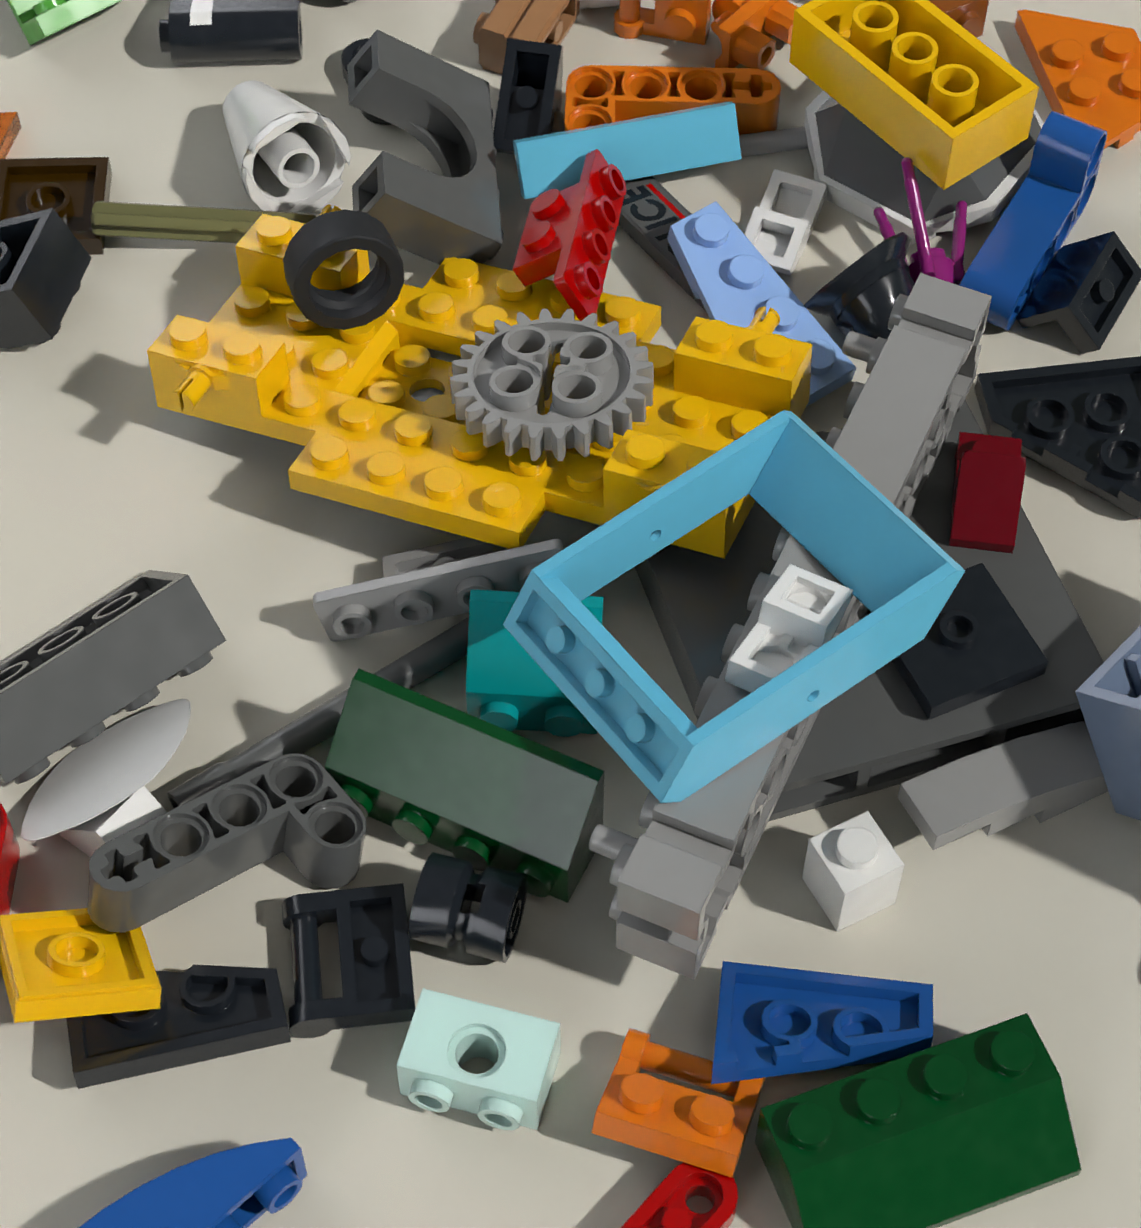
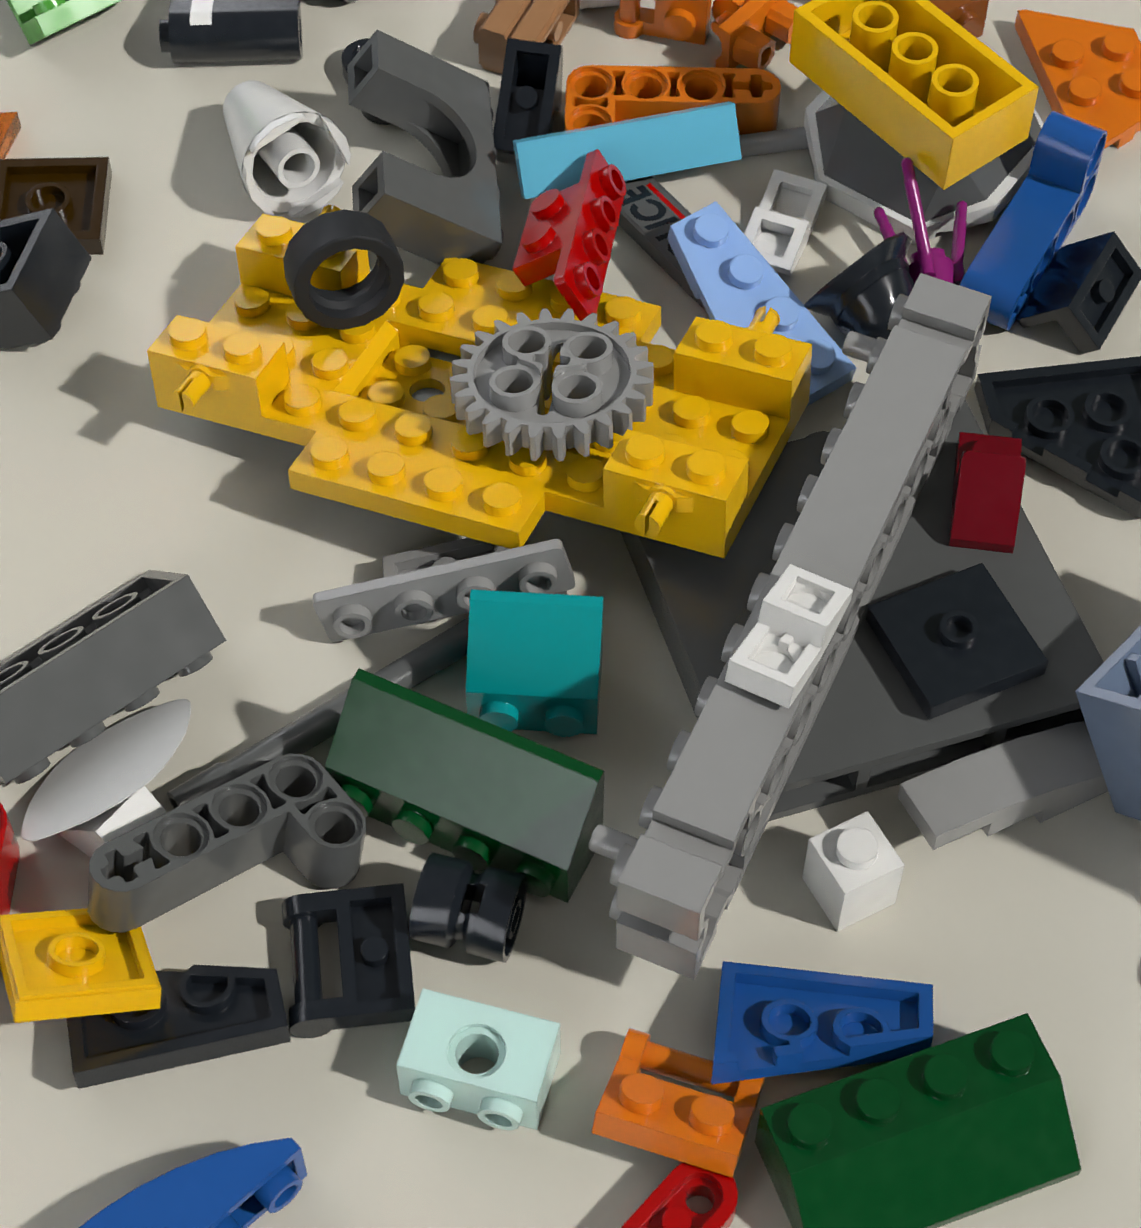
(179, 222): olive axle -> none
(827, 510): medium azure window -> none

